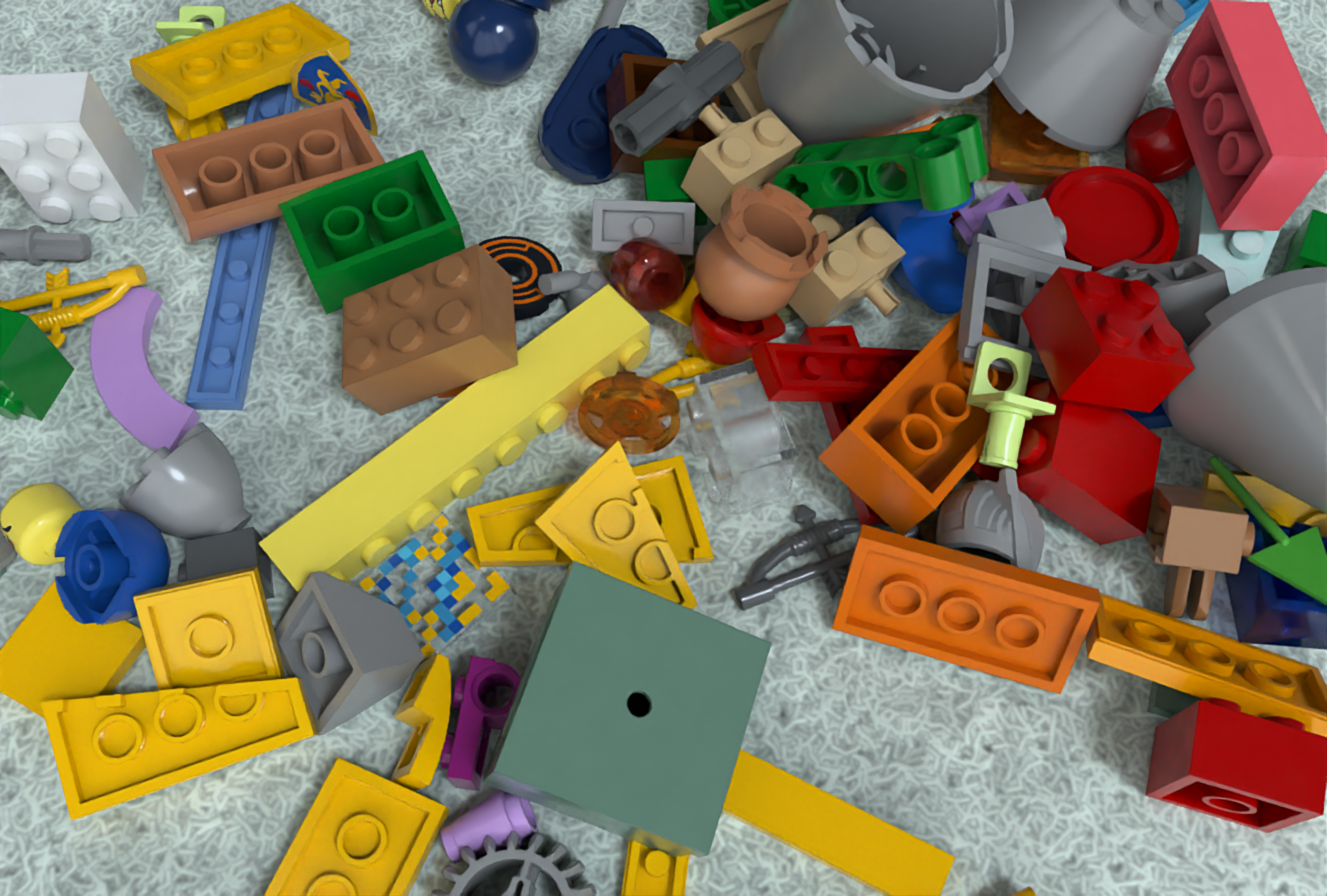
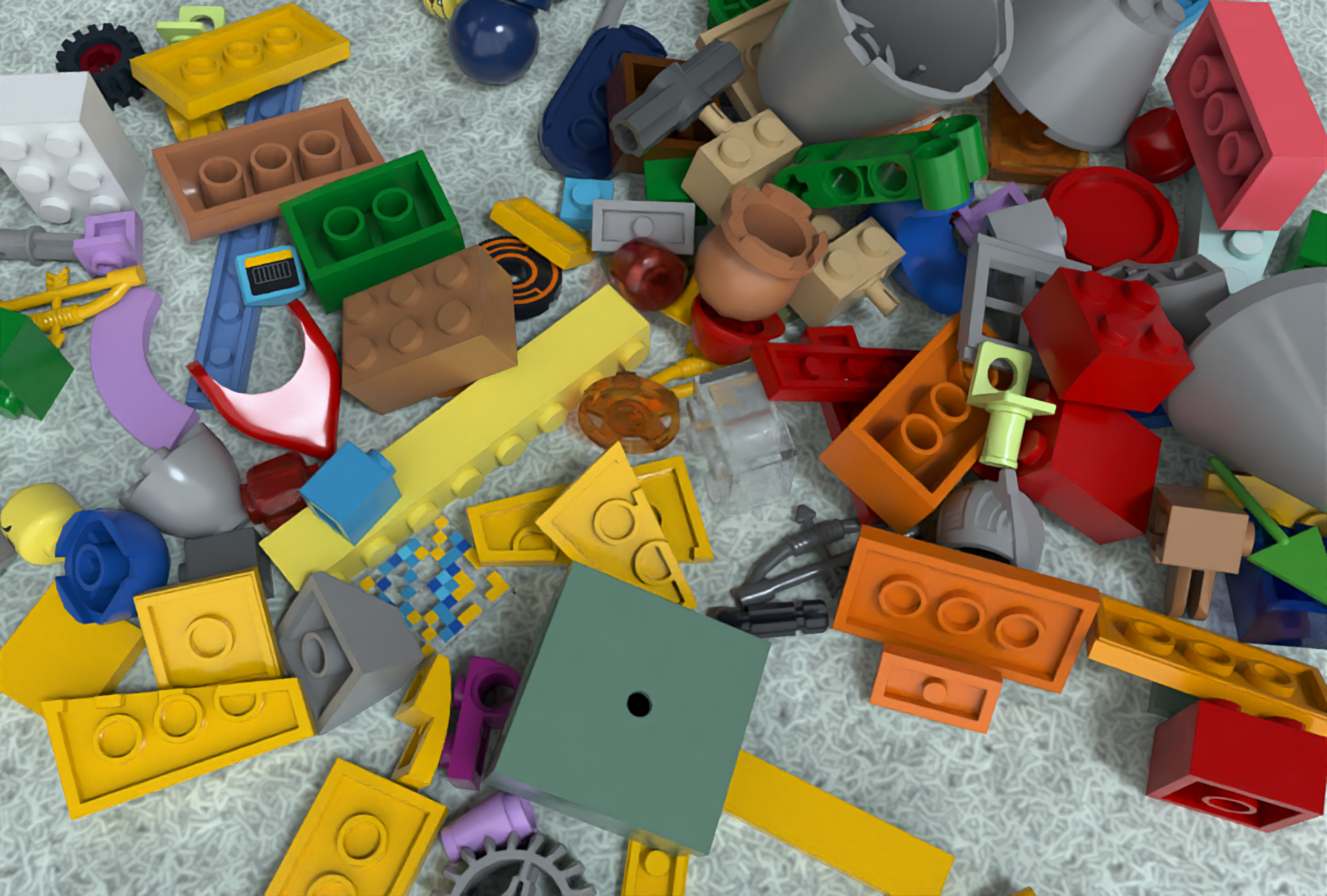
(103, 47): none -> black bush
(110, 242): none -> lavender bracket
(270, 276): none -> slope
(274, 487): none -> clear red head
(297, 415): none -> animal
(322, 79): sticker -> none
(352, 491): none -> dark azure brick
(543, 232): none -> yellow tile
(572, 285): light grey plate -> none
(578, 200): none -> medium azure plate
(777, 618): none -> black axle
(935, 687): none -> orange plate

